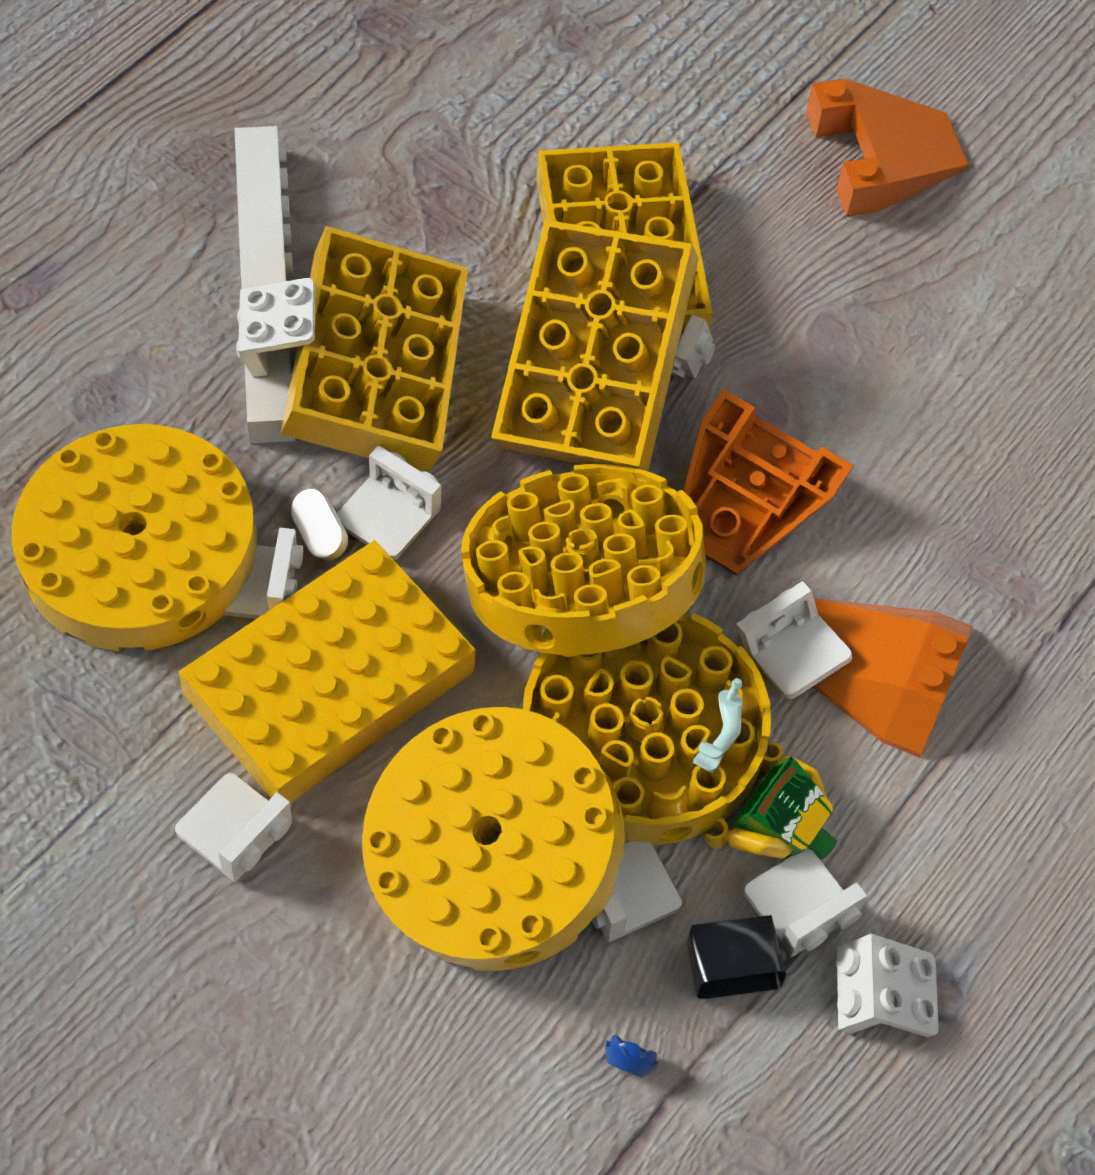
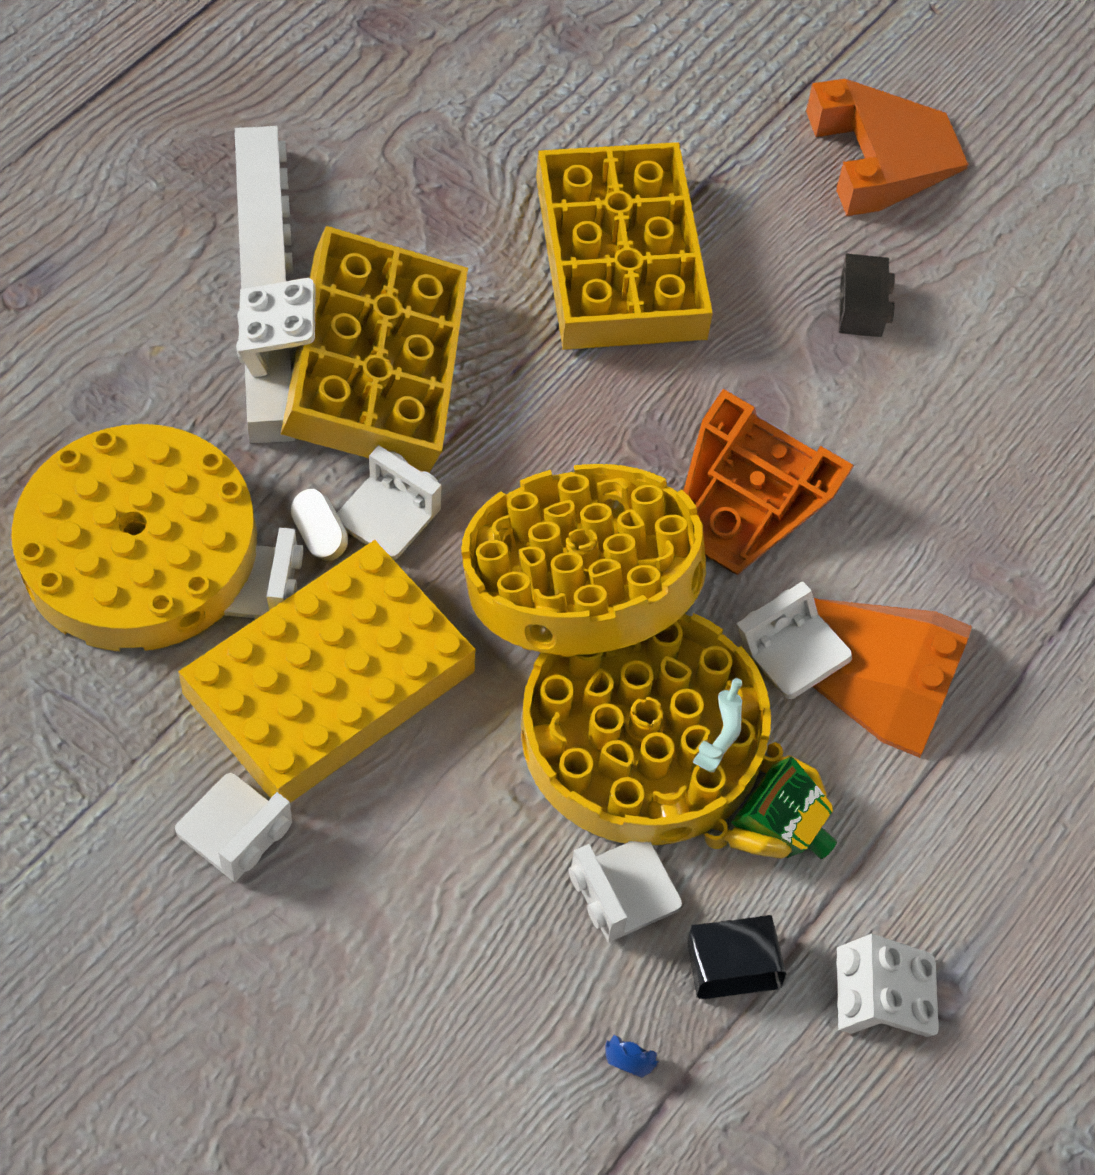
(529, 888): yellow brick -> none
(595, 346): yellow brick -> none
(693, 349): white bracket -> none
(804, 901): white bracket -> none
(865, 295): none -> clear smoke brick

